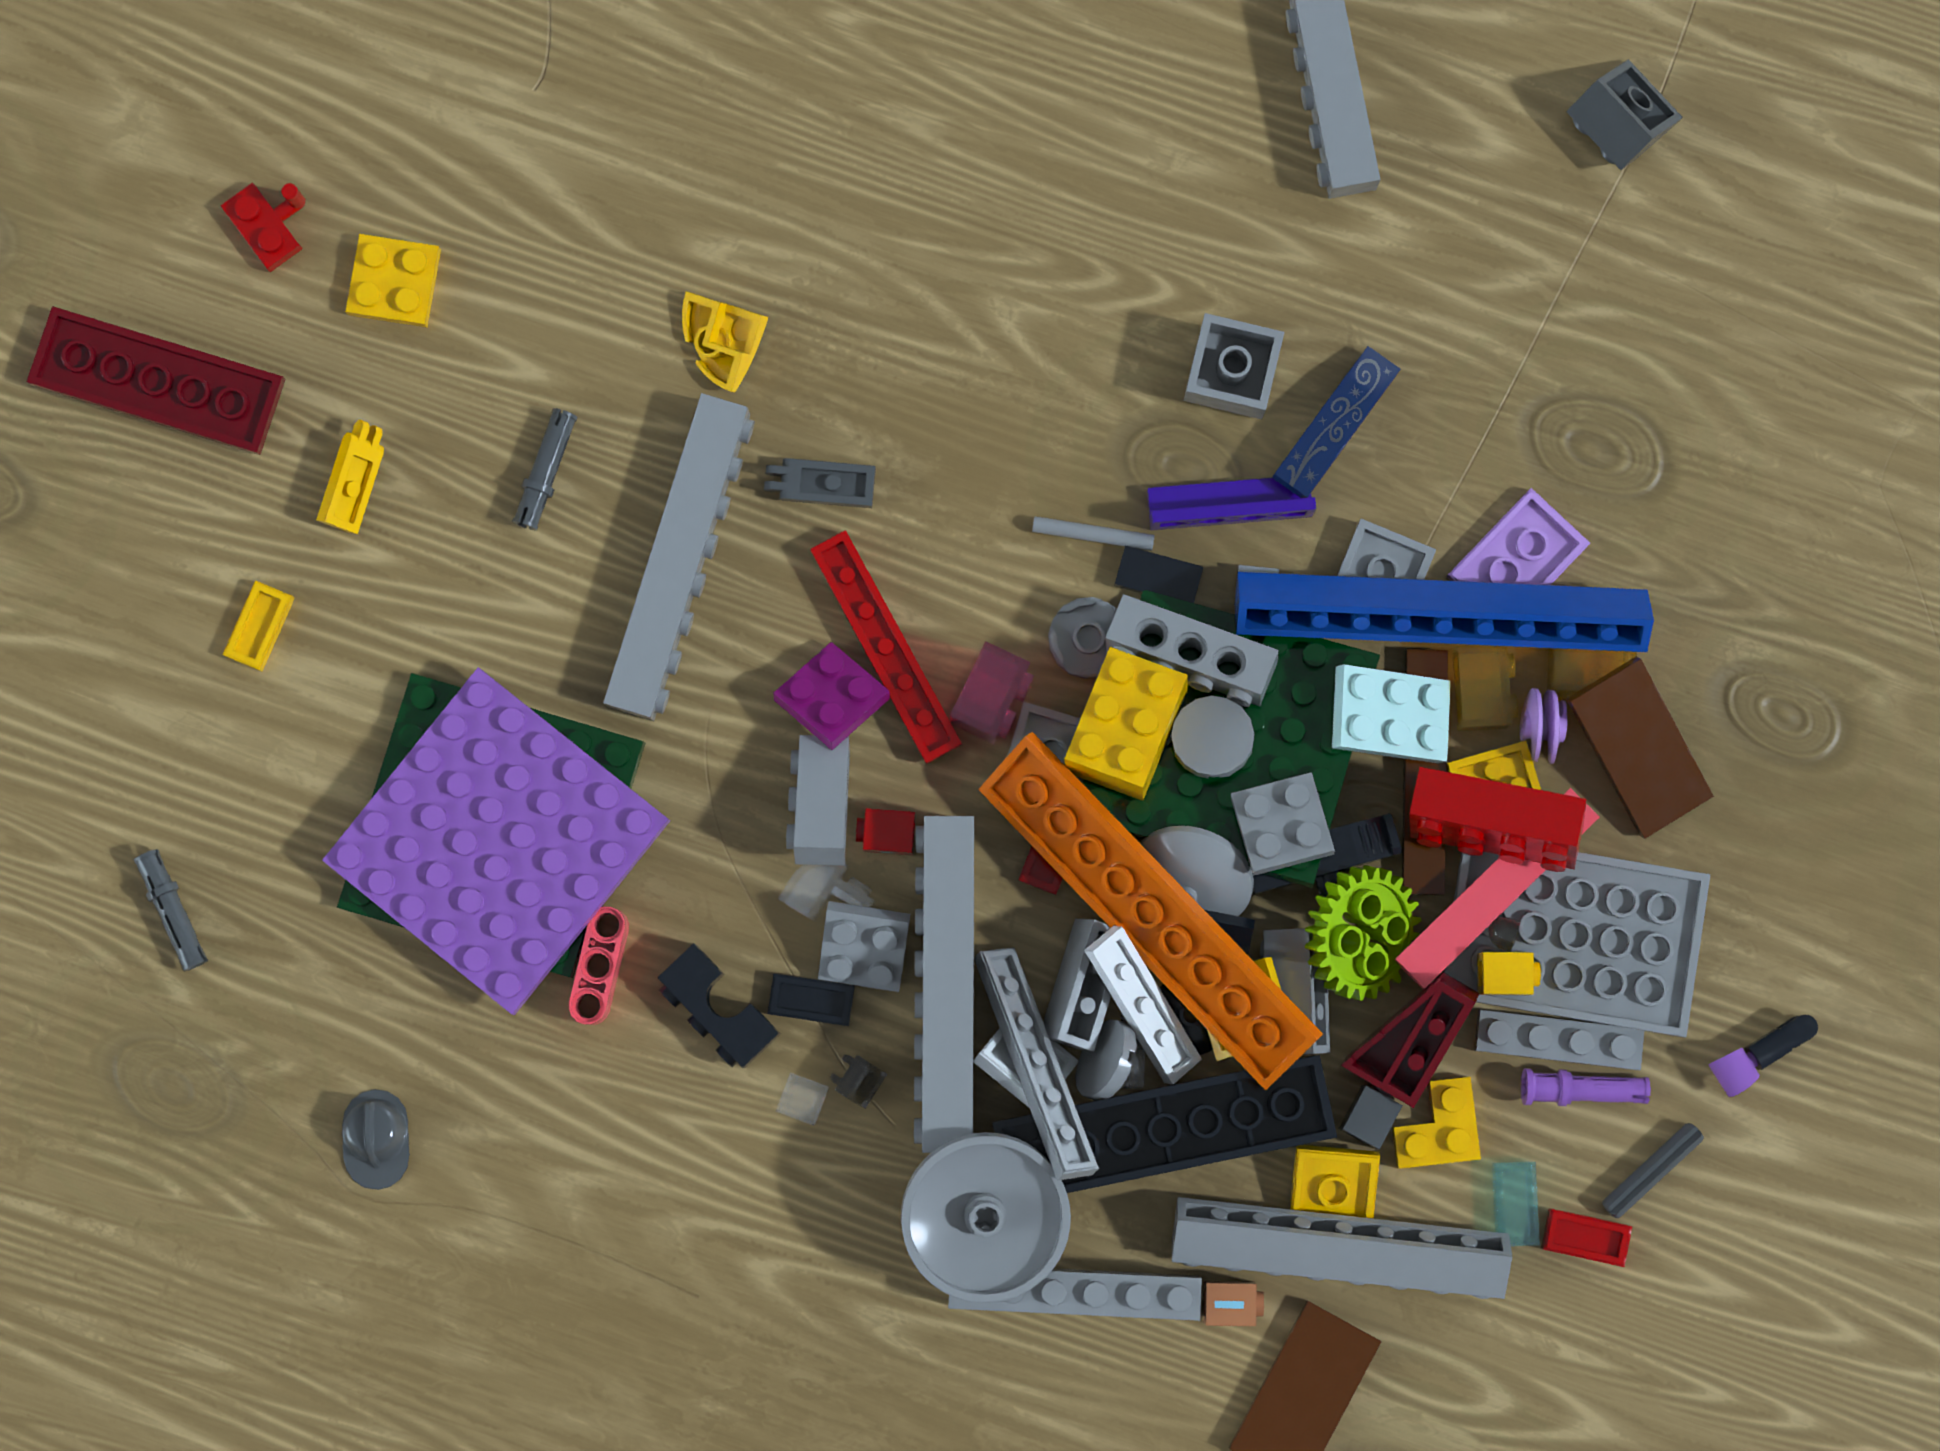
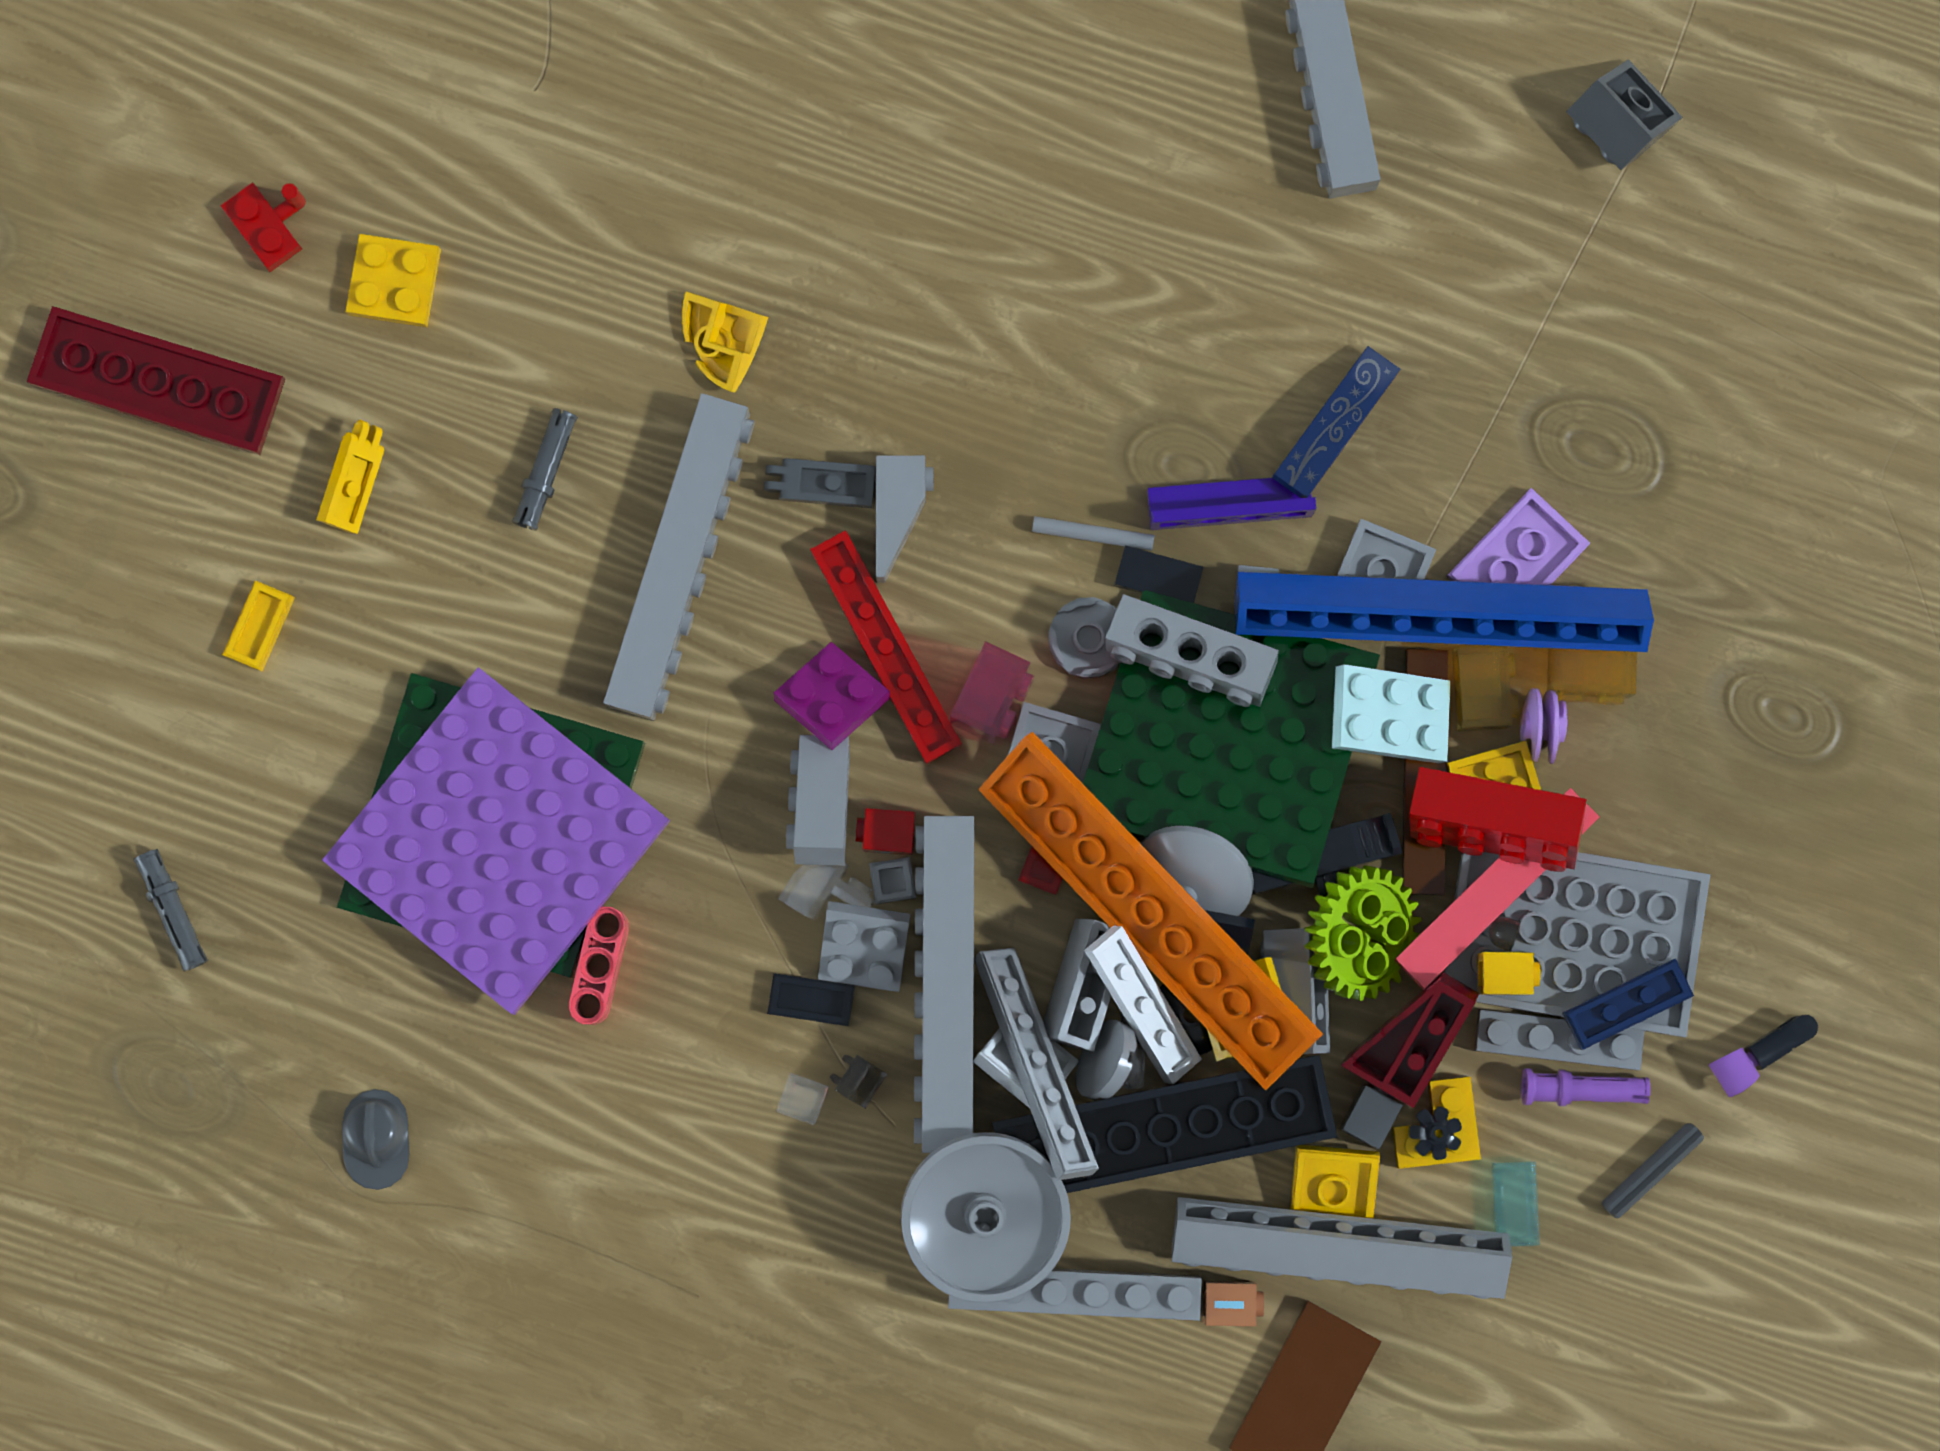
(690, 983): black arch -> none
(892, 880): none -> light grey tile
(899, 501): none -> light grey slope
(1126, 723): yellow brick -> none
(1212, 737): light grey tile -> none
(1233, 366): light grey brick -> none
(1282, 823): light grey plate -> none
(1426, 1133): none -> black plant
(1586, 1237): red tile -> none
(1628, 1004): none -> dark blue tile
(1640, 747): reddish brown tile -> none

